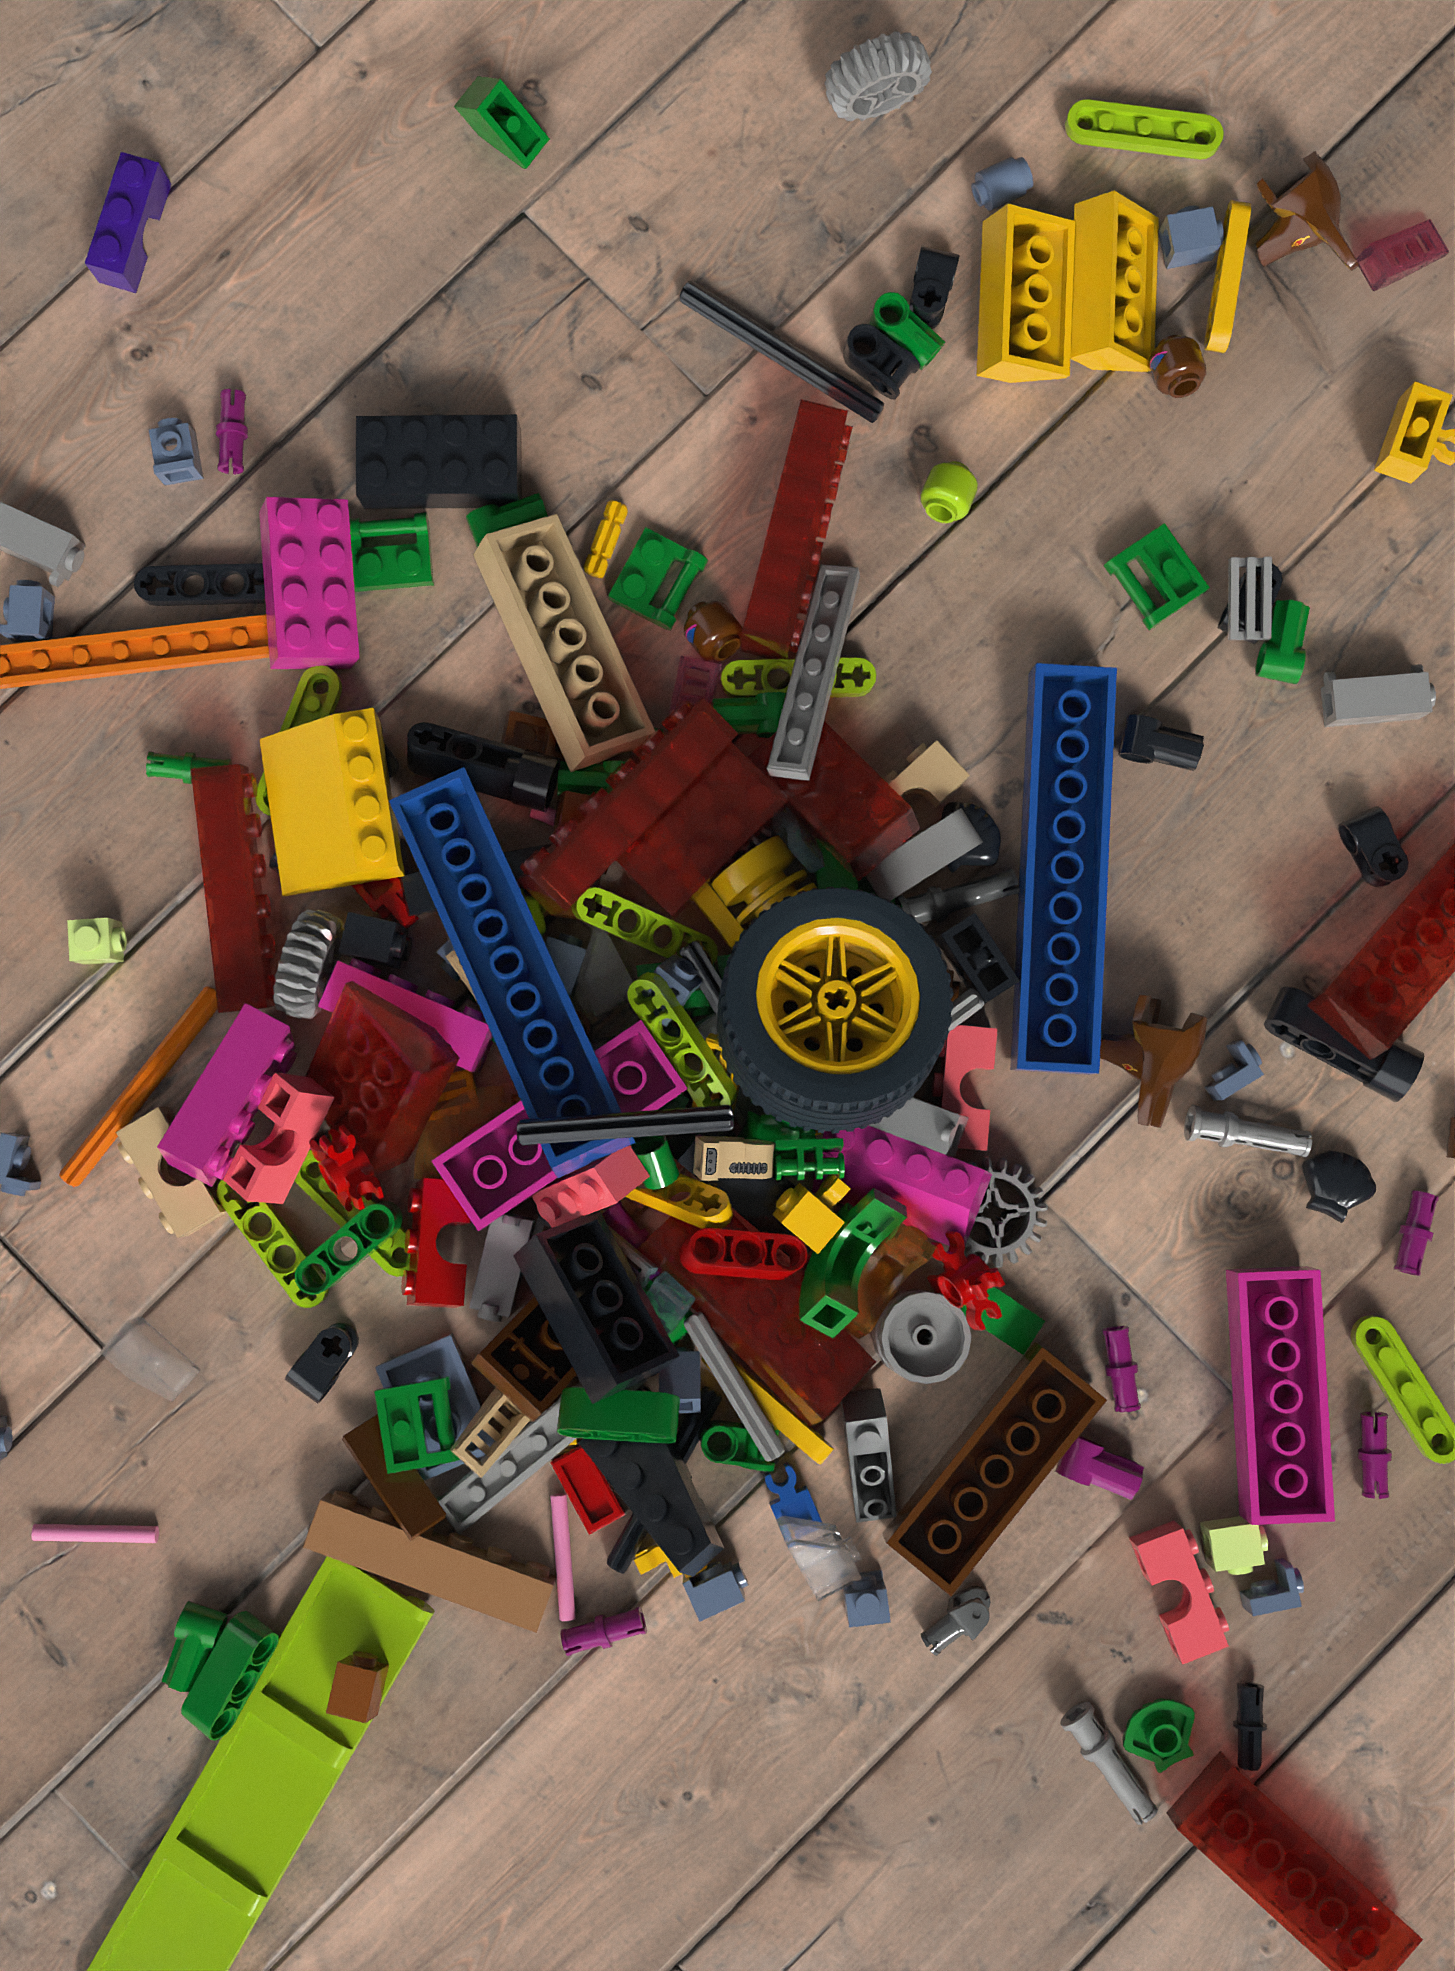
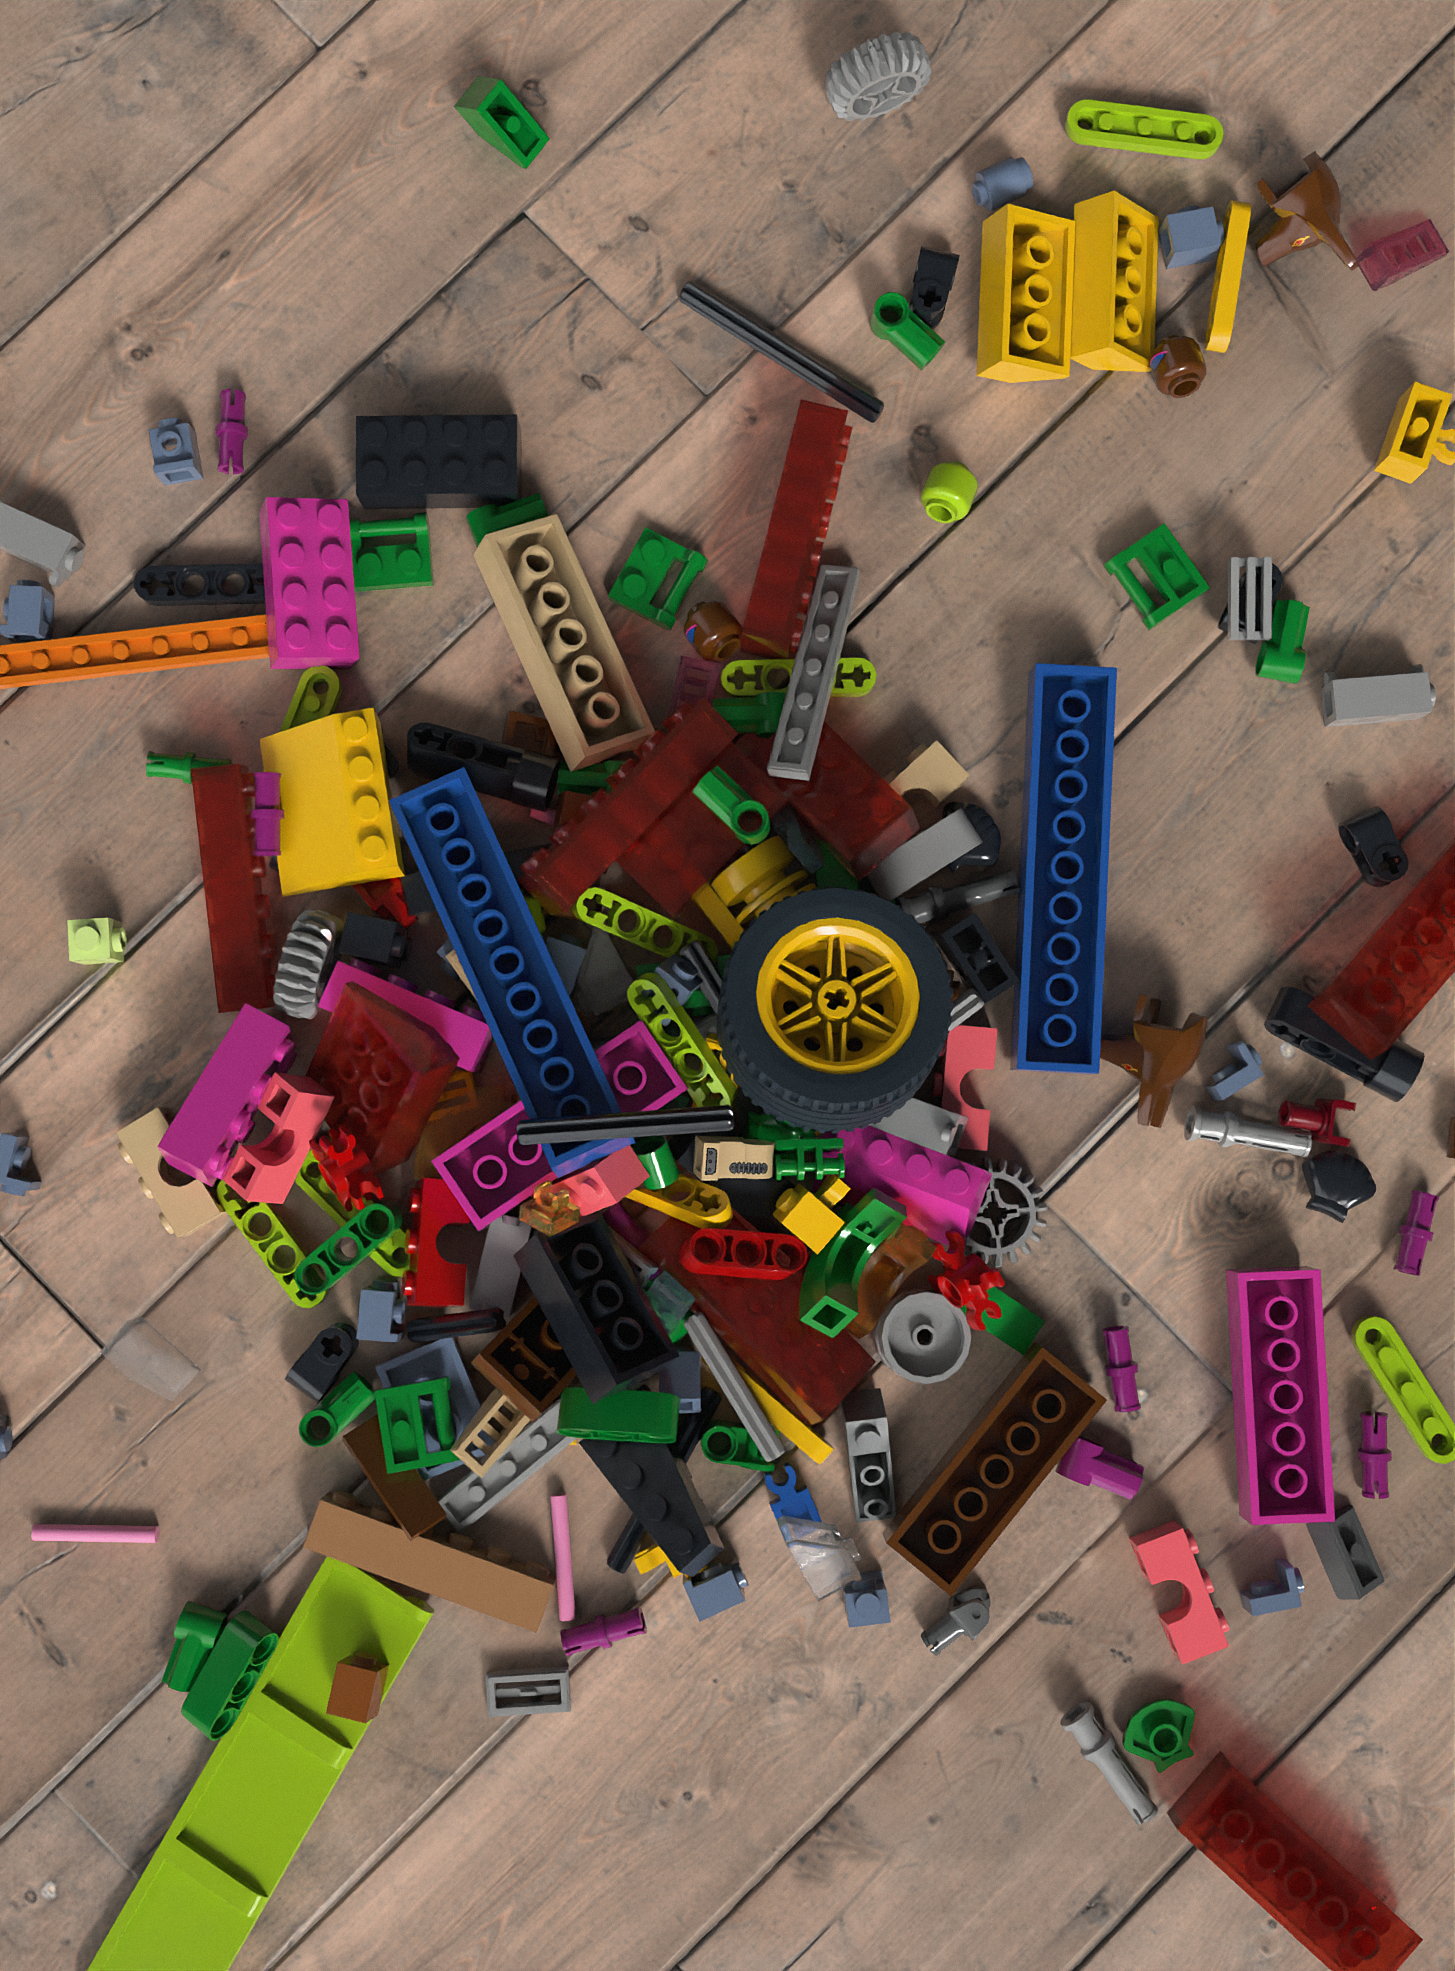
(134, 195): dark purple arch -> none
(140, 1087): orange axle -> none
(267, 814): none -> magenta pin
(339, 1408): none -> green piece
(380, 1312): none -> sand blue brick
(456, 1325): none -> black axle
(522, 1675): none -> light grey tile
(549, 1211): none -> clear yellow tile
(587, 1489): red tile -> none
(605, 539): yellow axle -> none
(730, 804): none -> green piece
(881, 362): black piece -> none
(1149, 741): black piece -> none
(1233, 1545): yellowish green brick -> none
(1250, 1725): black axle -> none
(1316, 1118): none -> dark red piece
(1346, 1555): none -> dark grey slope

